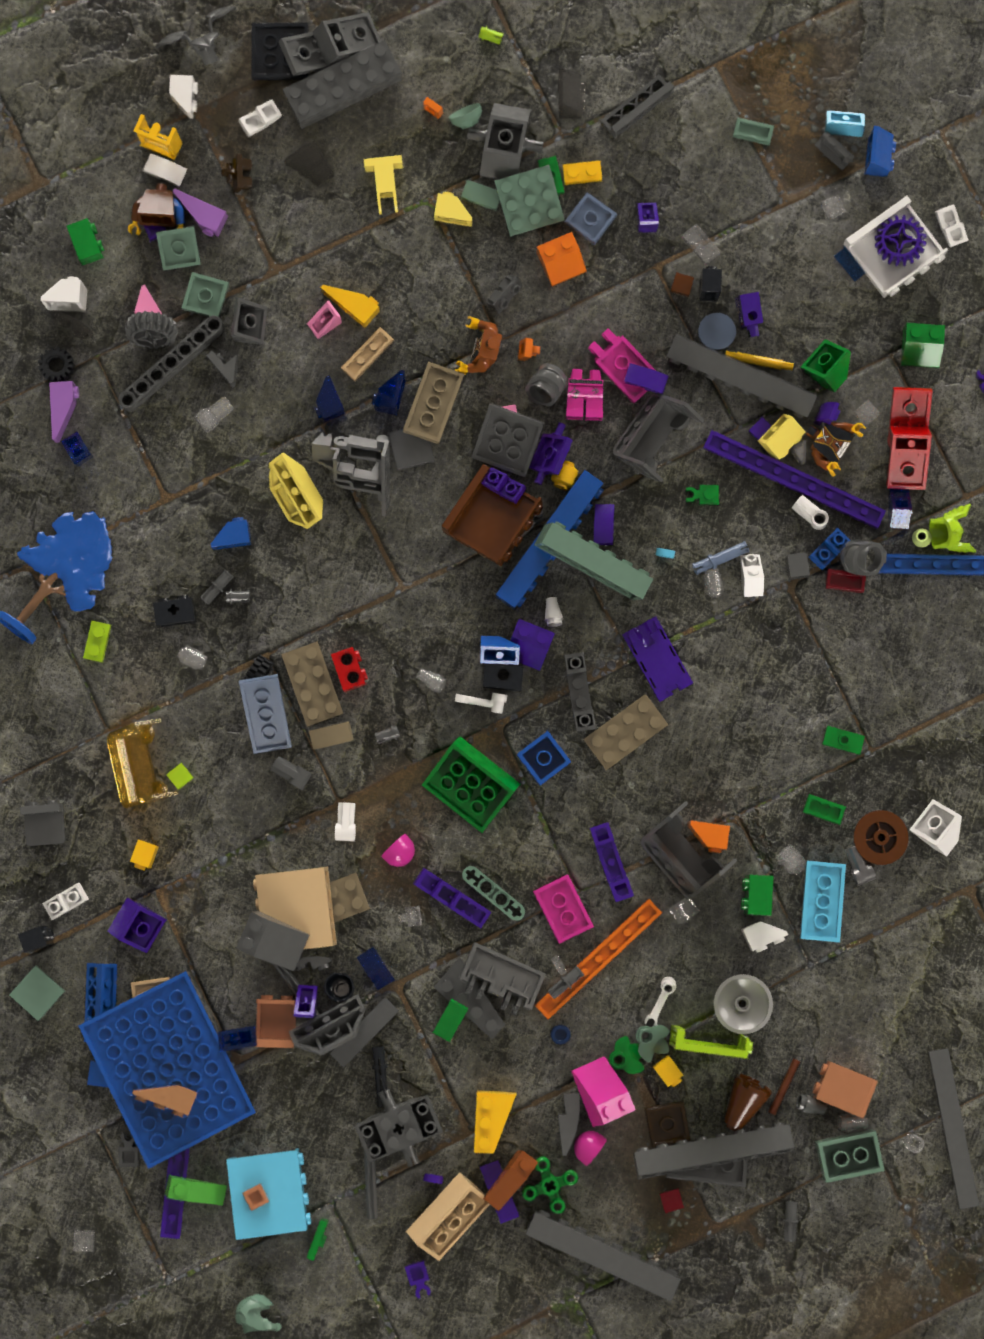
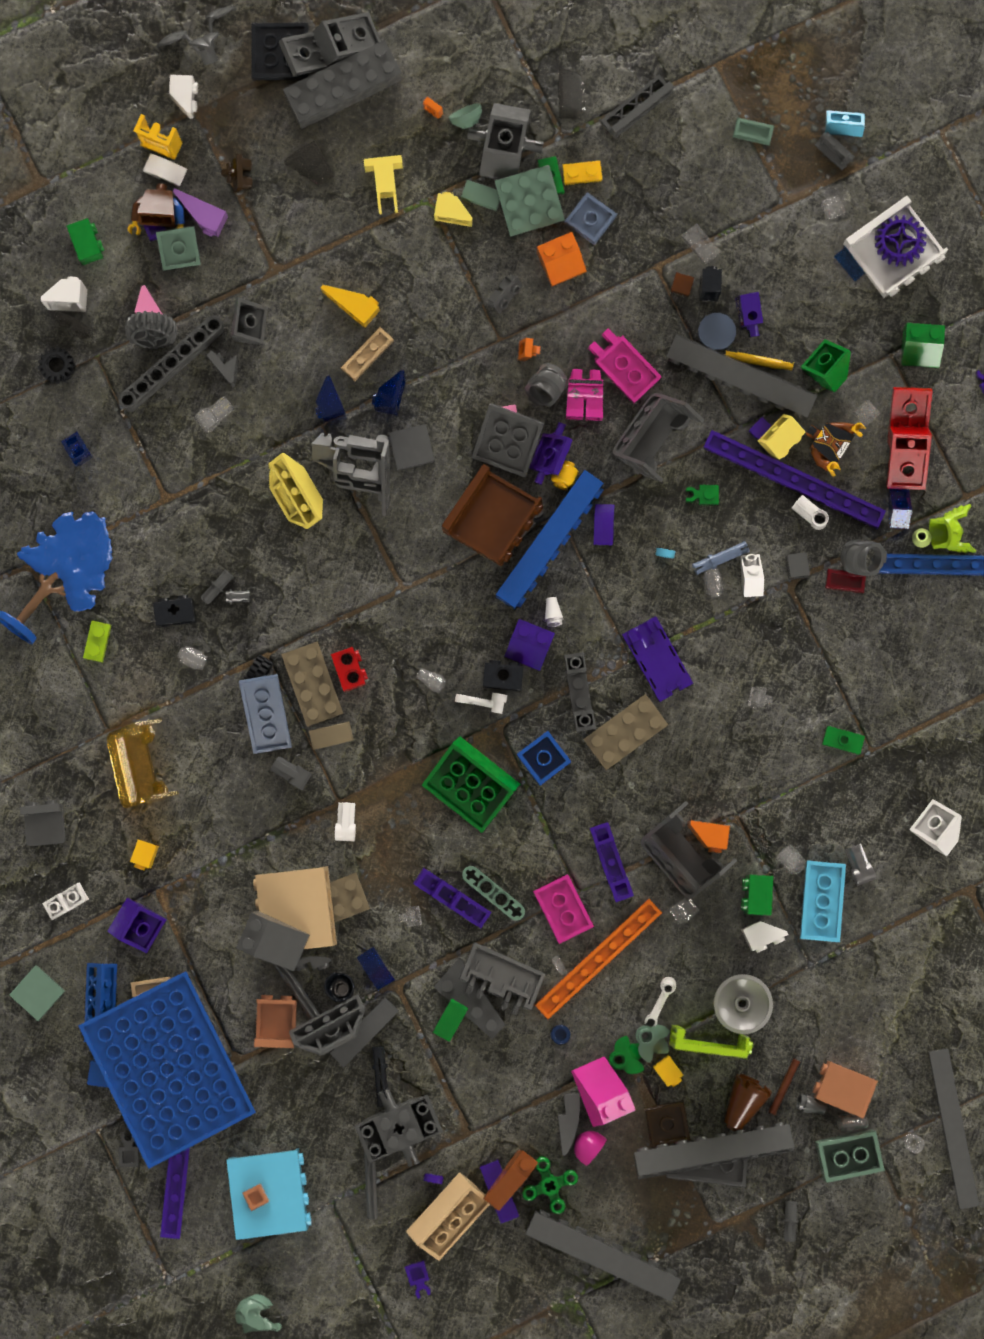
(36, 938): black brick -> none
(62, 405): medium lavender slope -> none
(84, 1240): clear tile -> none
(173, 1097): medium nougat slope -> none
(180, 776): lime tile -> none
(195, 1190): bright green slope -> none
(205, 295): sand green plate -> none
(233, 535): blue slope -> none
(237, 1039): clear blue slope -> none
(260, 118): white slope -> none
(306, 1001): dark purple slope -> none
(318, 1240): green plate -> none
(324, 320): bright pink slope -> none
(388, 734): dark grey pin -> none
(400, 852): dark pink helmet -> none
(433, 403): dark tan plate -> none
(485, 347): dark orange torso -> none
(490, 35): lime pin -> none
(491, 1116): yellow wedge -> none
(498, 651): blue slope -> none
(503, 485): dark purple slope -> none
(565, 982): dark grey axle -> none
(593, 561): sand green brick -> none
(646, 378): dark purple slope -> none
(647, 217): dark purple slope -> none
(671, 1200): dark red tile -> none
(759, 698): none -> clear tile
(799, 453): clear slope -> none
(824, 809): green plate -> none
(827, 413): dark purple slope -> none
(829, 549): blue slope -> none
(879, 152): blue slope -> none
(893, 835): reddish brown piece -> none
(951, 226): white slope -> none

